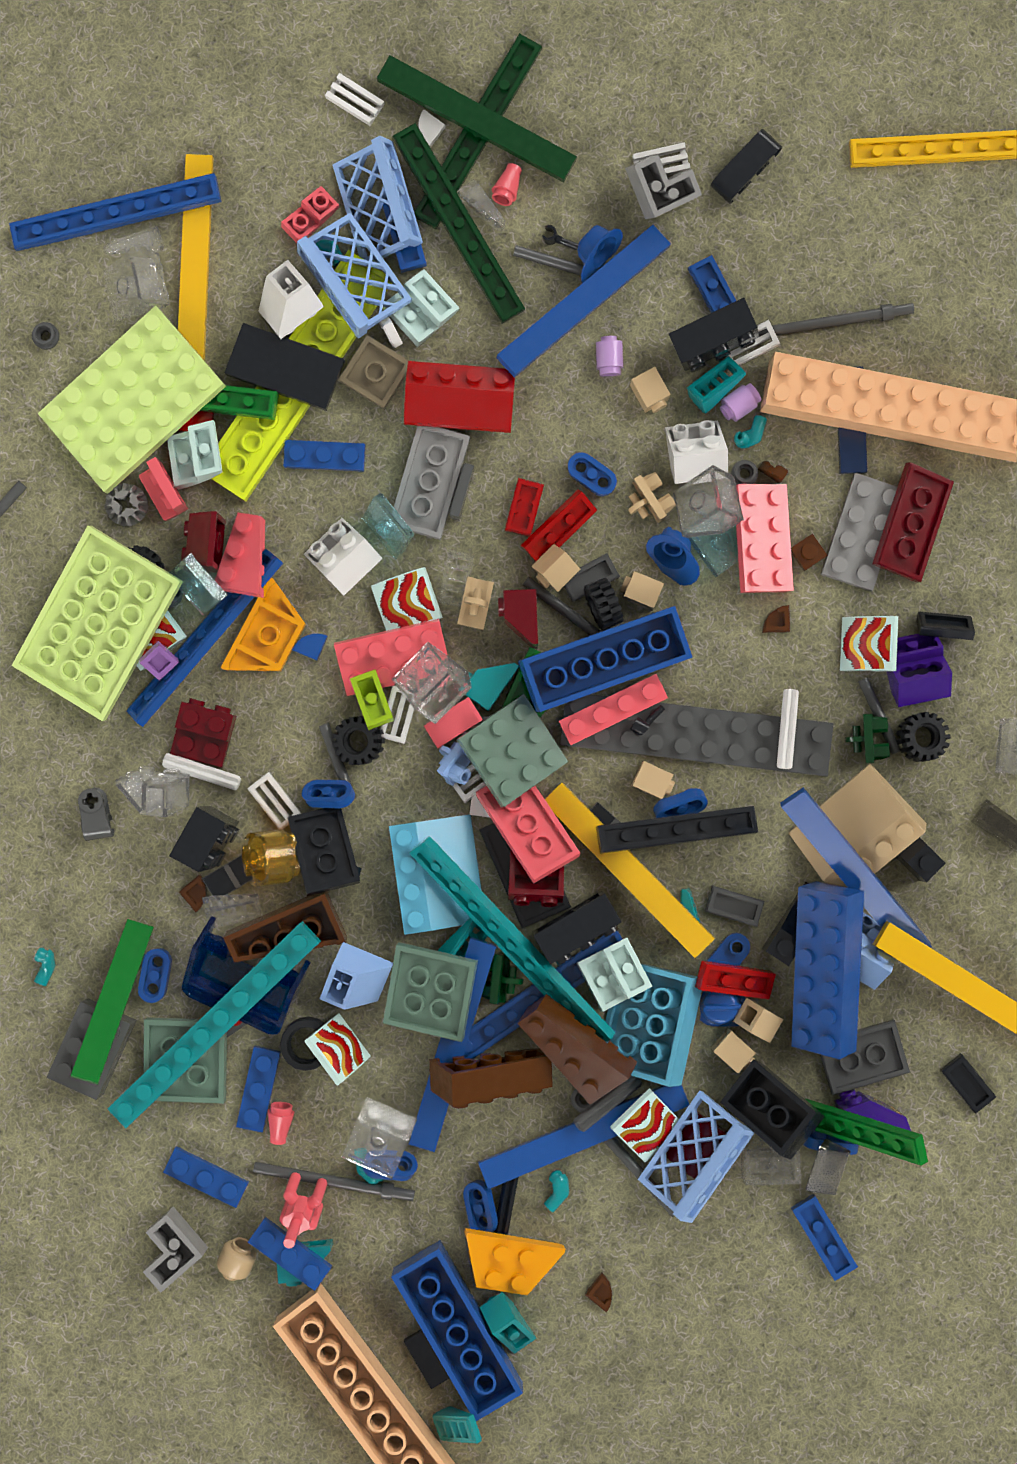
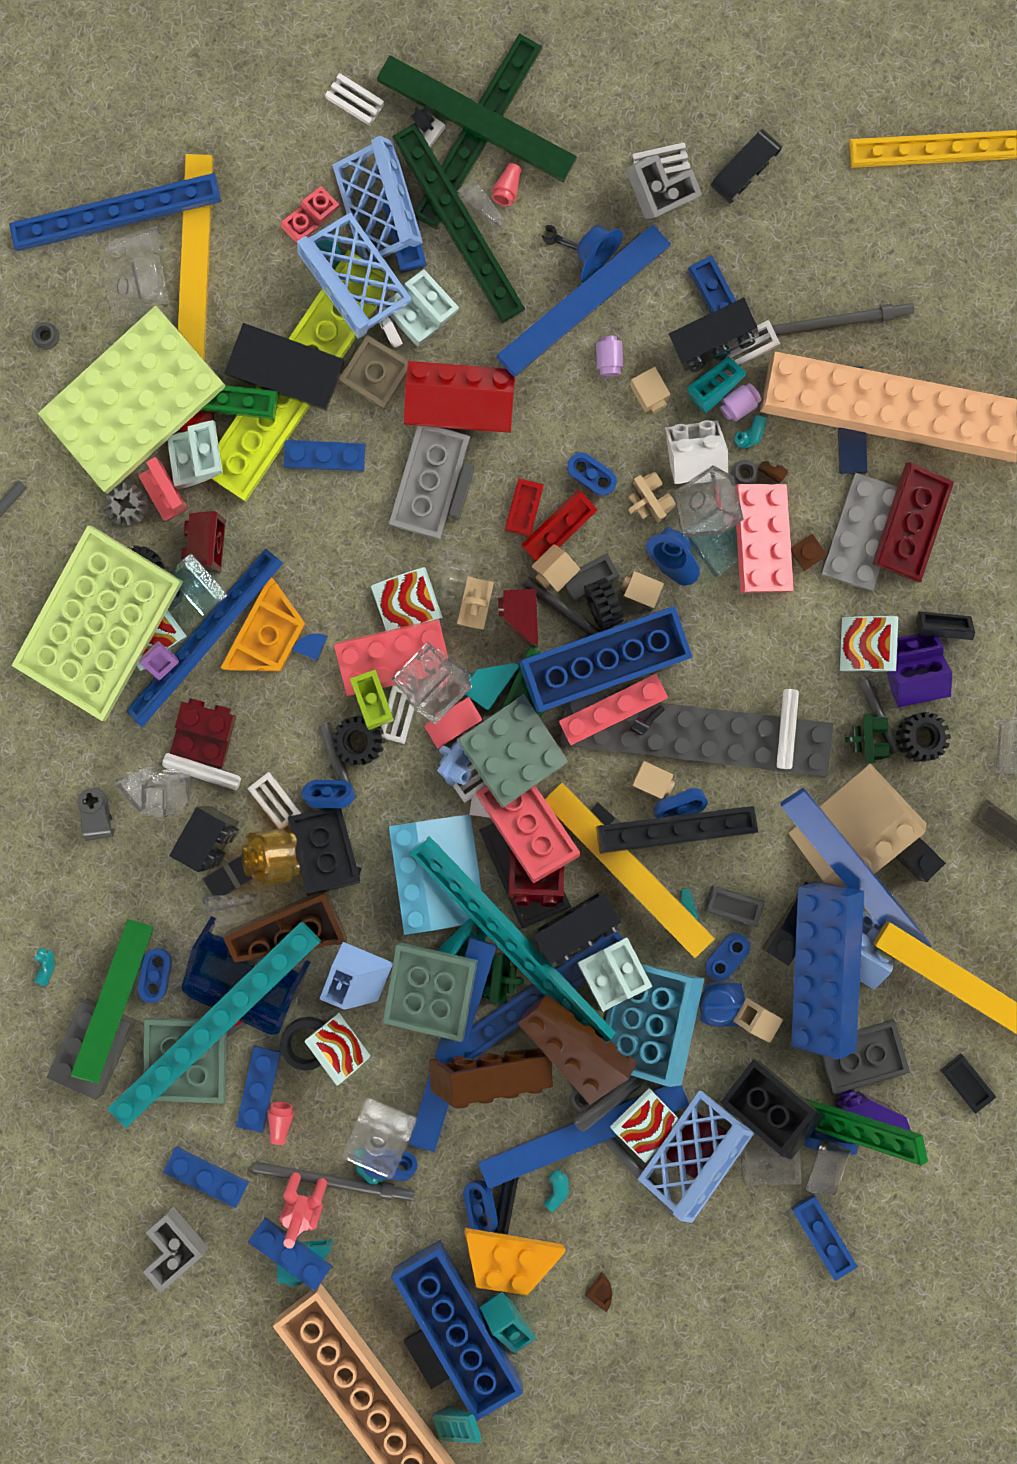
(194, 892): reddish brown tile -> none
(236, 1259): tan head -> none
(242, 560): coral wing -> none
(287, 300): white slope -> none
(343, 556): white slope -> none
(388, 525): clear light blue plate -> none
(423, 119): none -> black plate
(548, 260): dark grey bar -> none
(733, 1051): tan brick -> none
(735, 980): red plate -> none
(778, 621): reddish brown tile -> none

